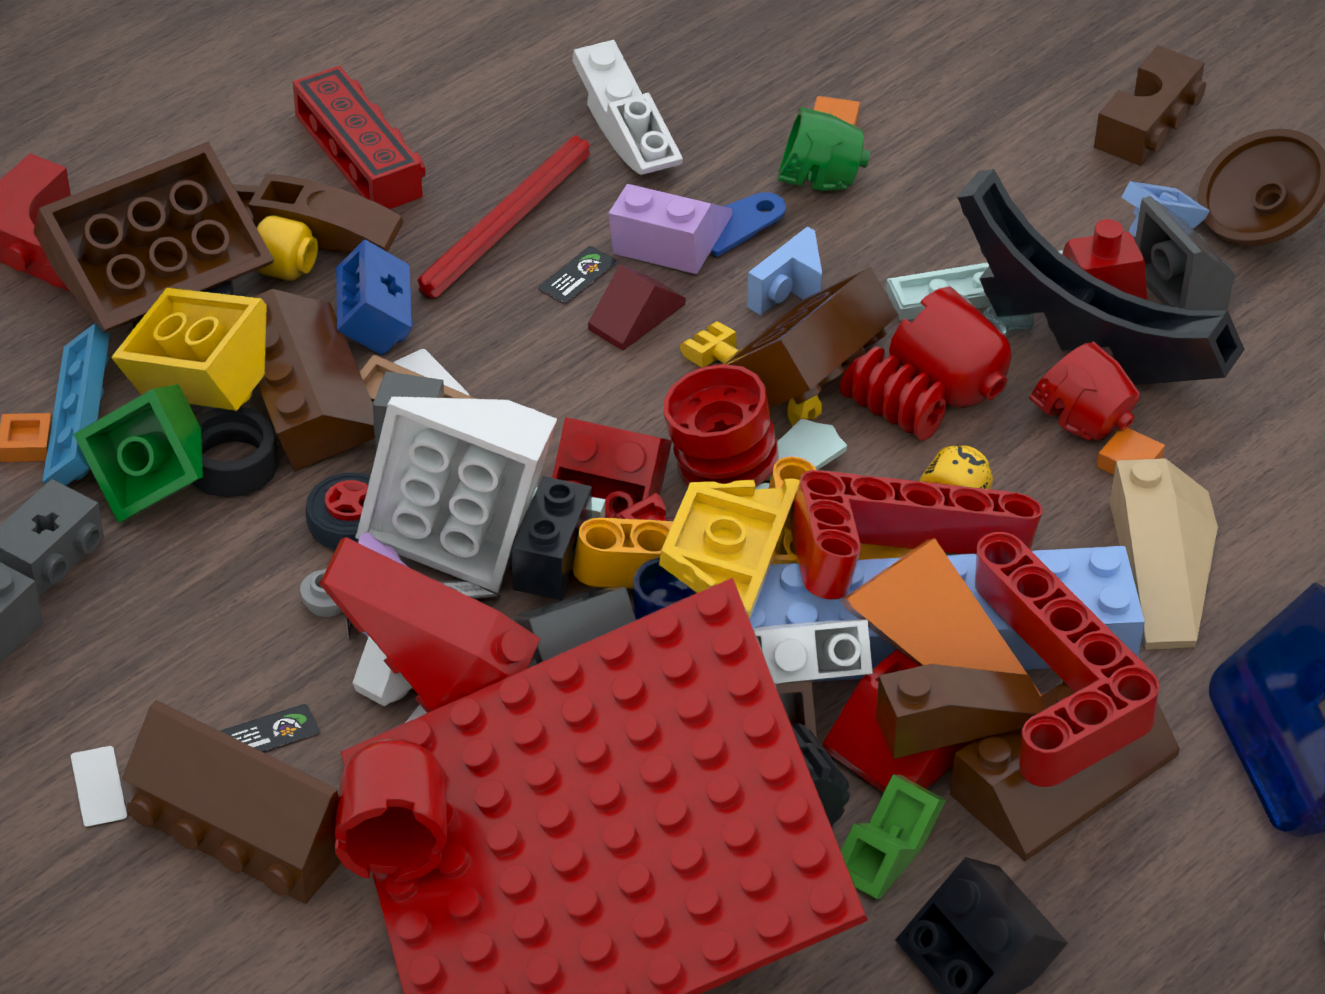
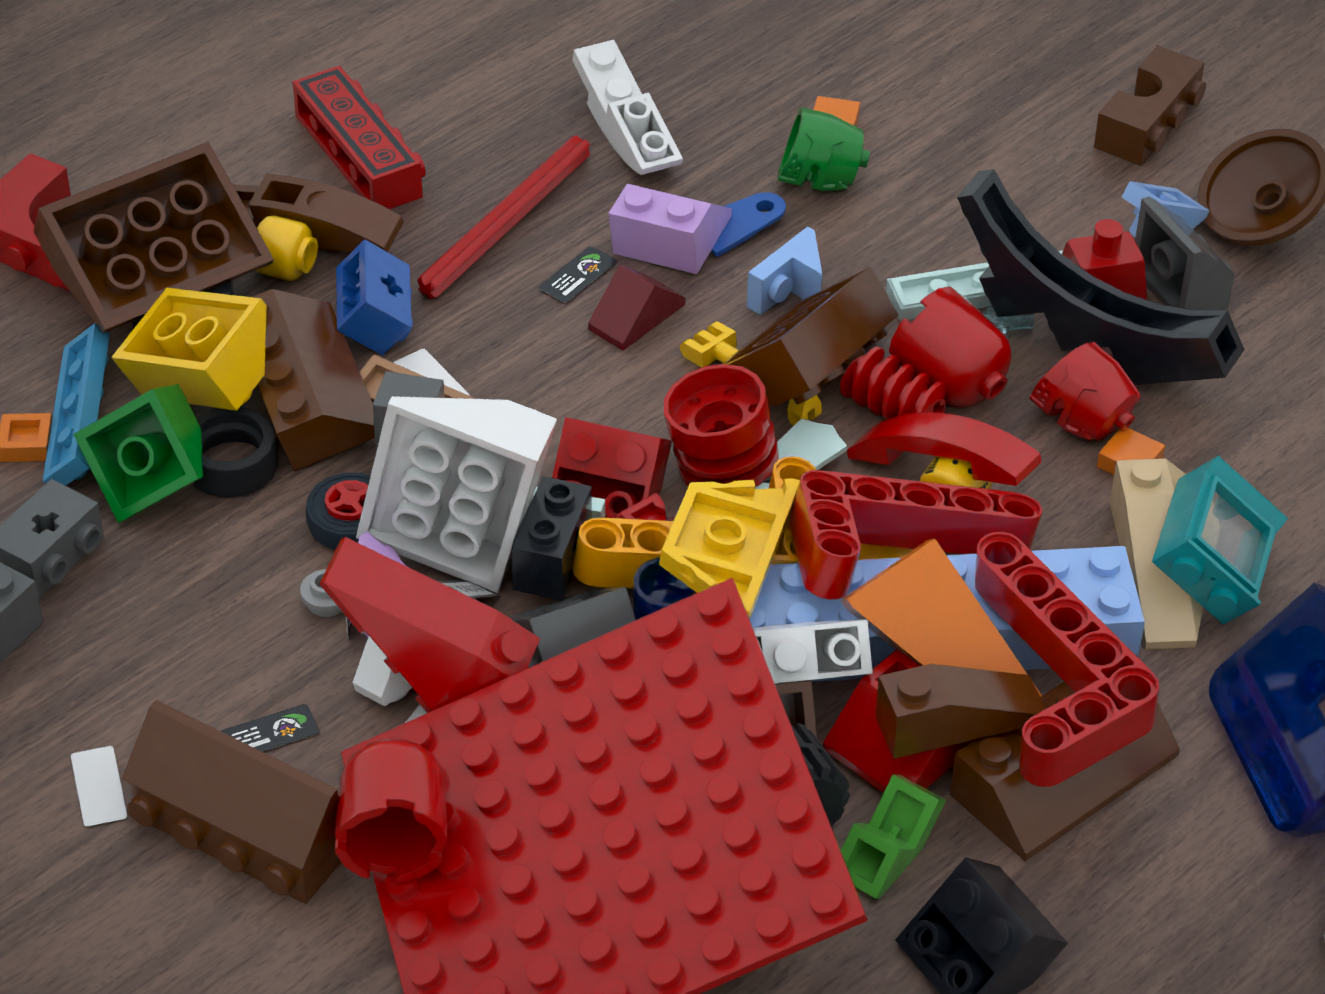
(991, 451): none -> red slope
(1218, 539): none -> teal window

